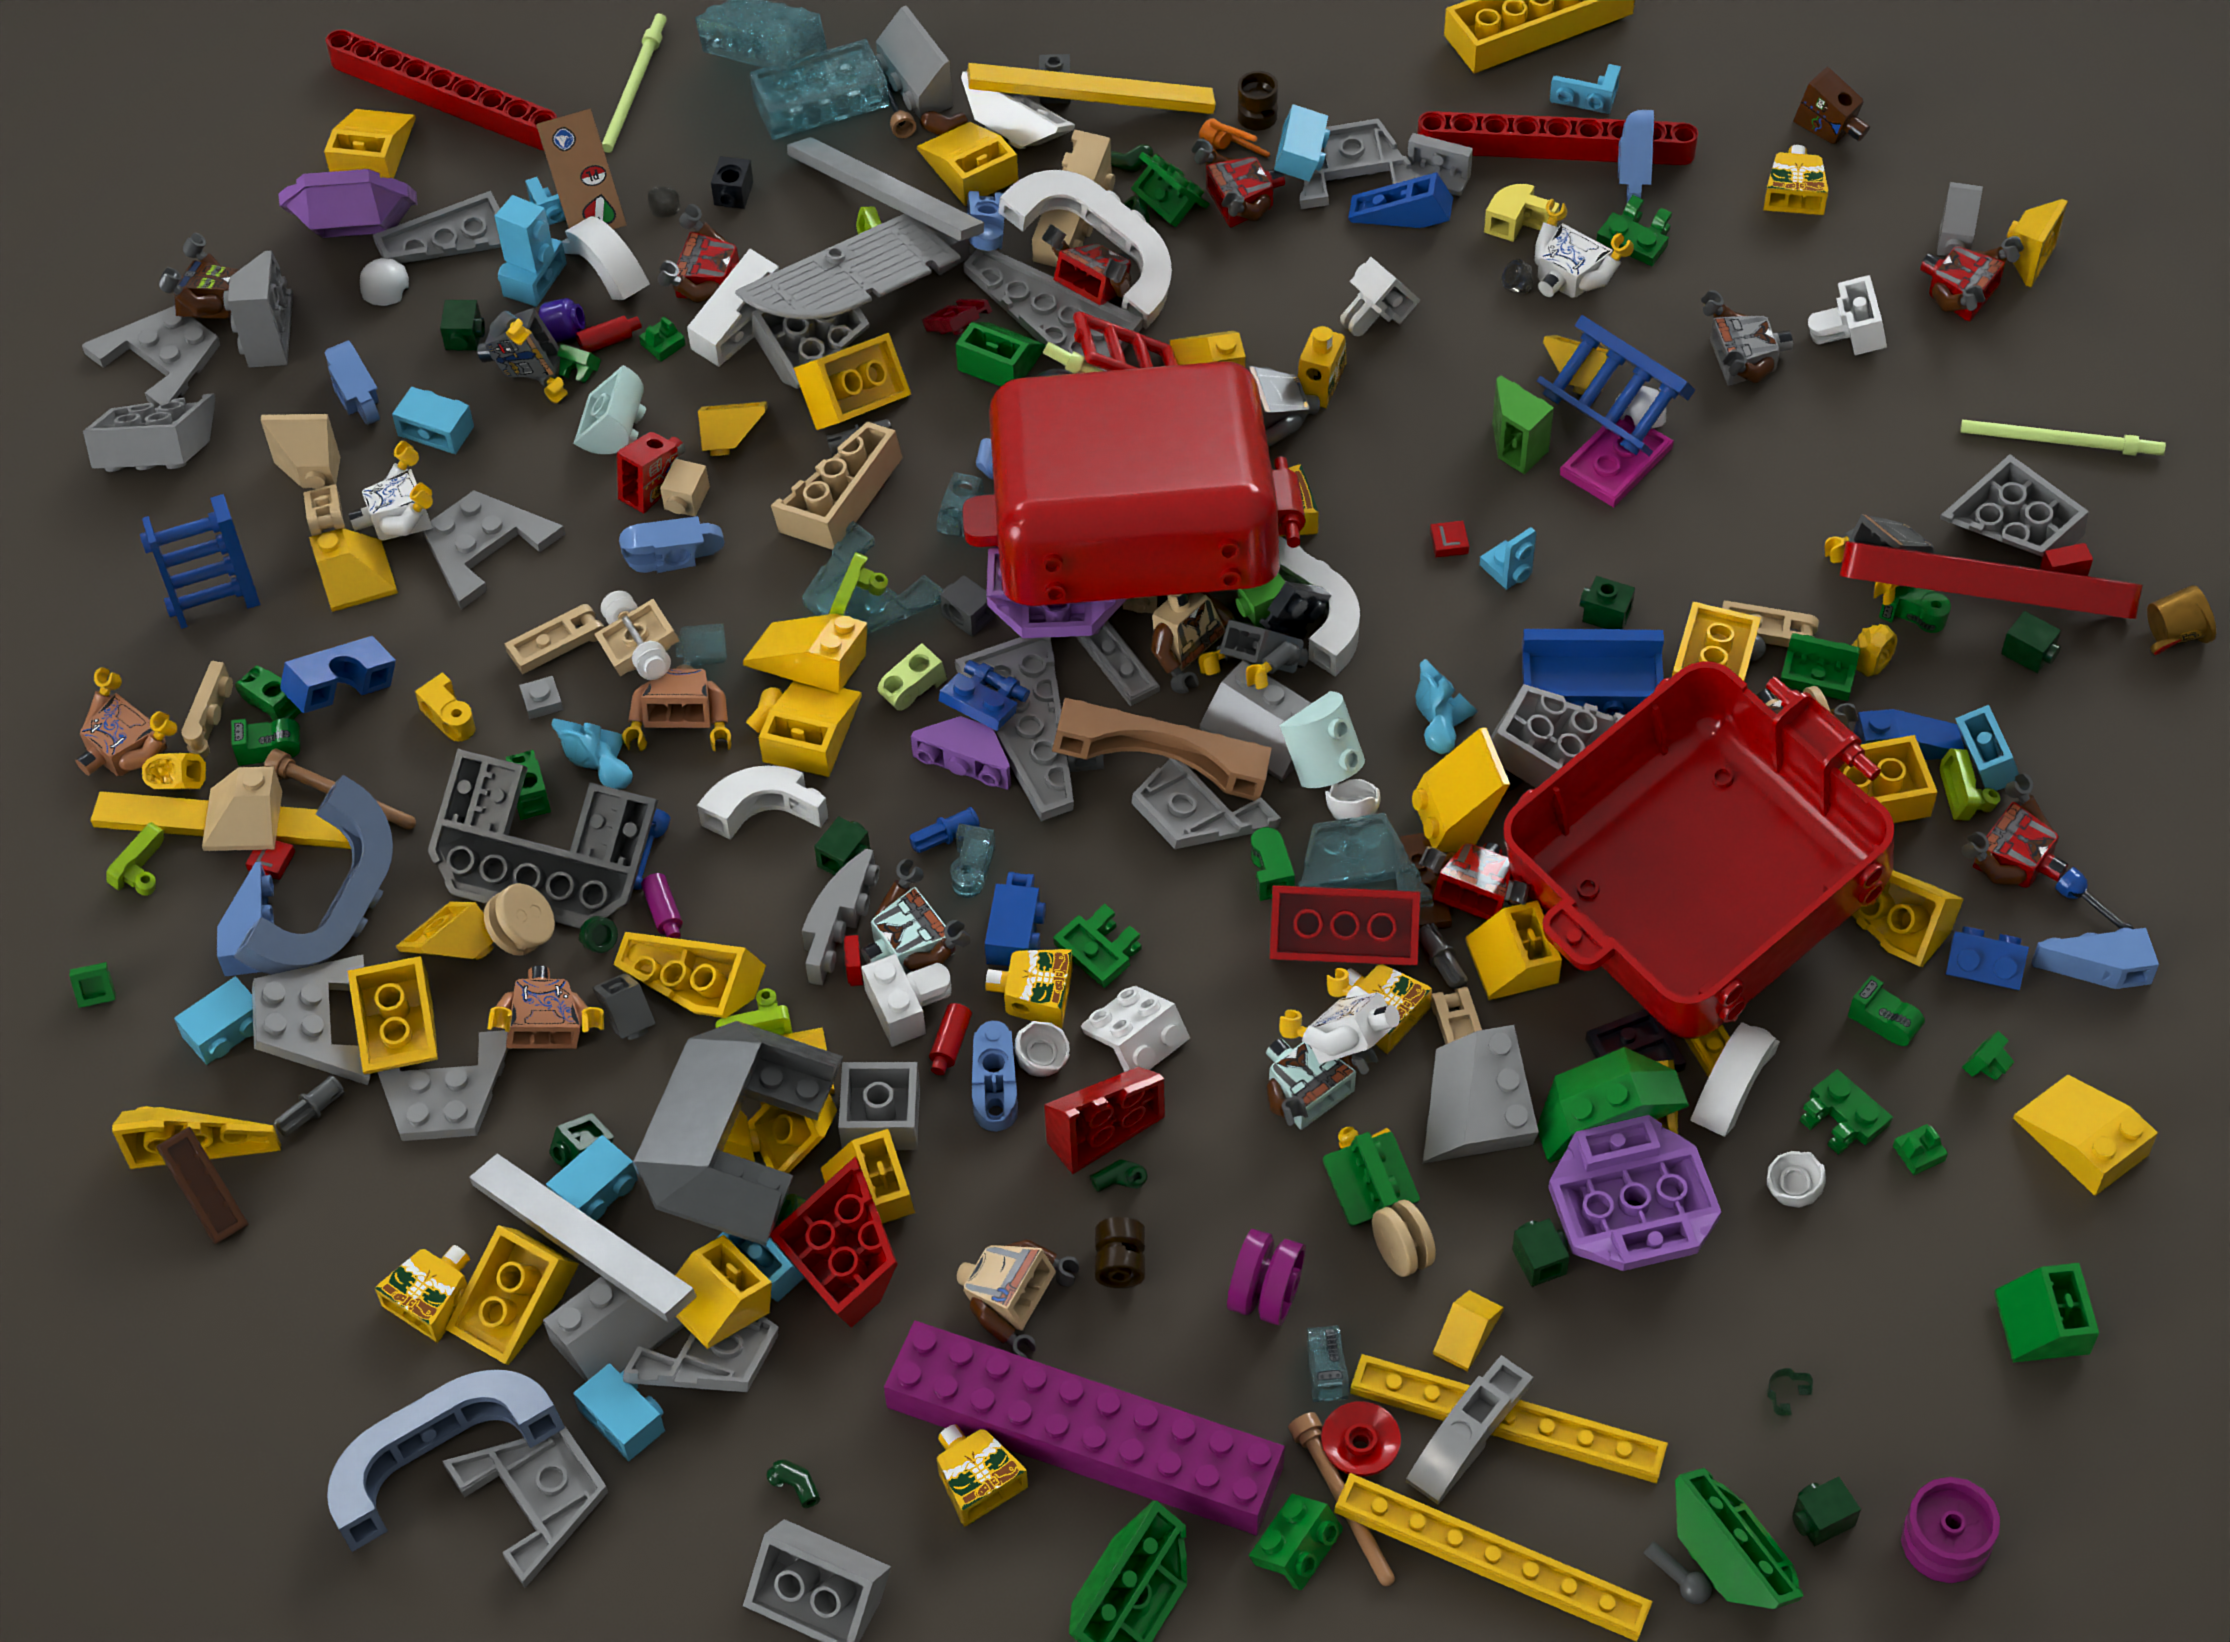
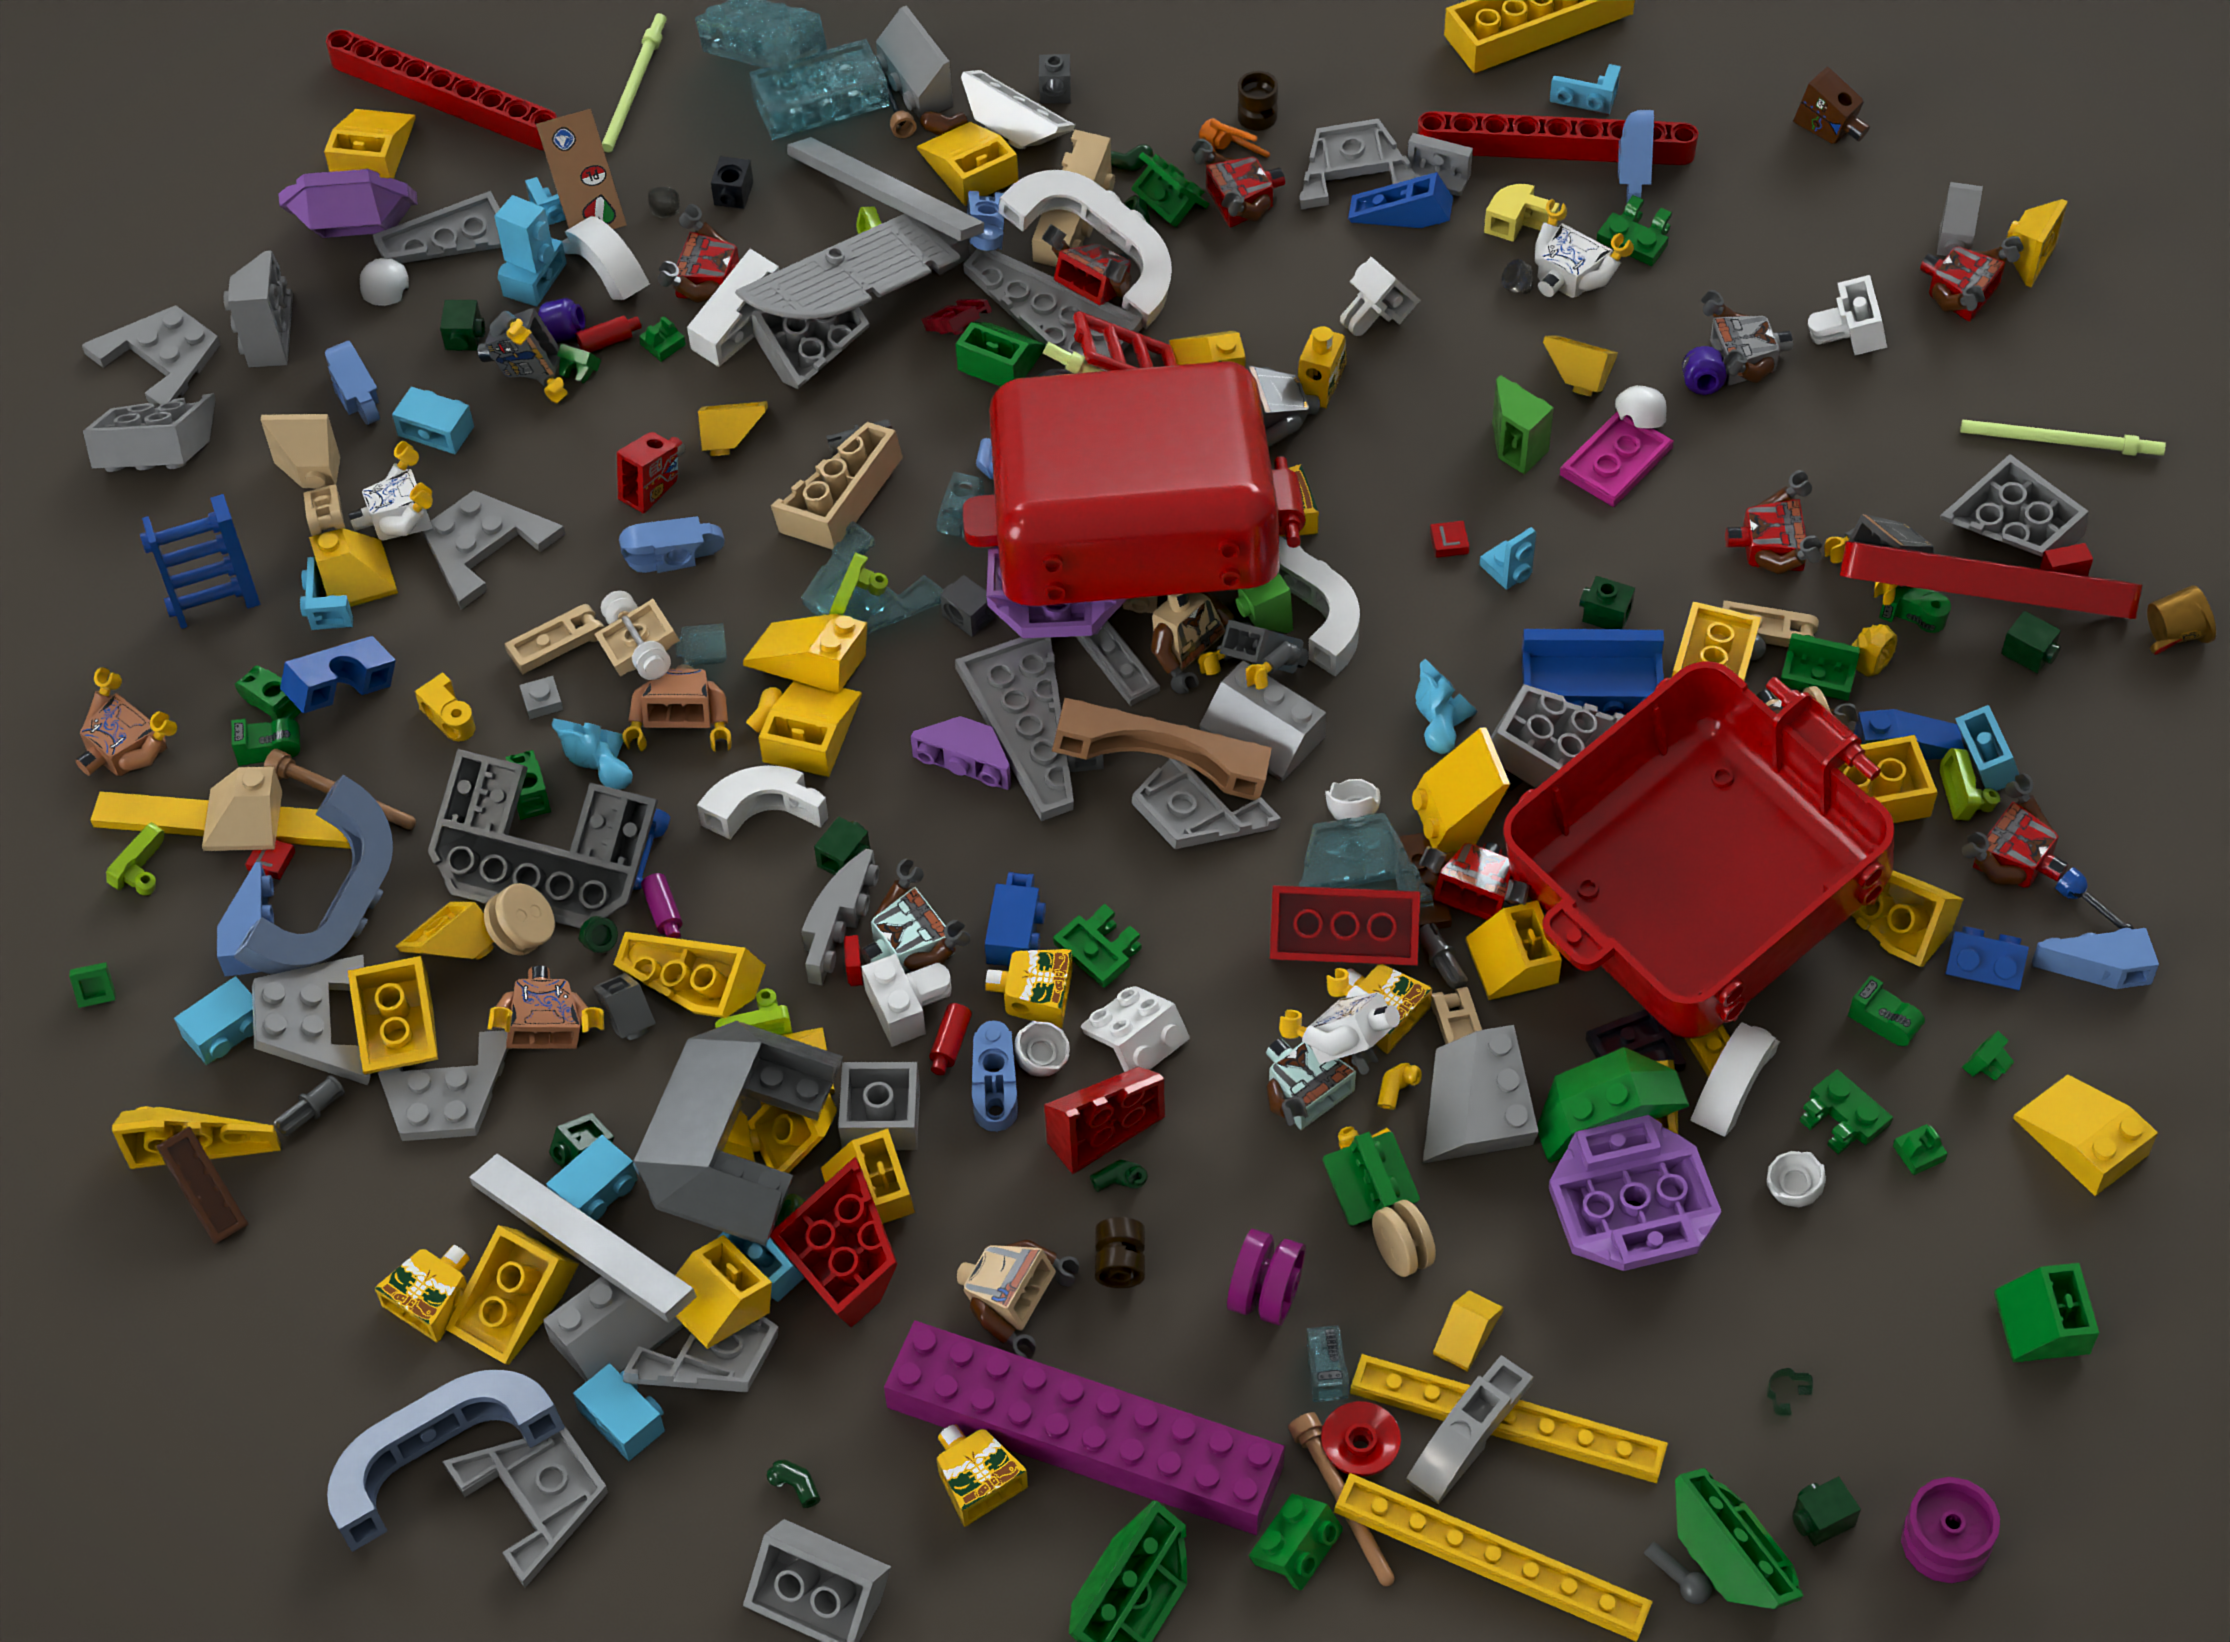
(174, 771): yellow rock -> none
(201, 286): torso -> none
(207, 708): tan plate -> none
(322, 611): none -> medium azure bracket
(611, 414): light aqua brick -> none
(685, 487): tan brick -> none
(852, 381): yellow slope -> none
(912, 677): yellowish green leg -> none
(943, 830): blue axle -> none
(976, 852): clear light blue leg -> none
(980, 702): blue plate -> none
(1090, 88): yellow tile -> none
(1271, 857): green leg -> none
(1295, 607): black plate -> none
(1301, 143): medium azure brick -> none
(1323, 742): light aqua brick -> none
(1395, 1080): none -> yellow arm
(1541, 1251): dark green brick -> none
(1644, 370): blue fence -> none
(1704, 370): none -> dark purple head
(1776, 531): none -> torso
(1797, 183): torso -> none

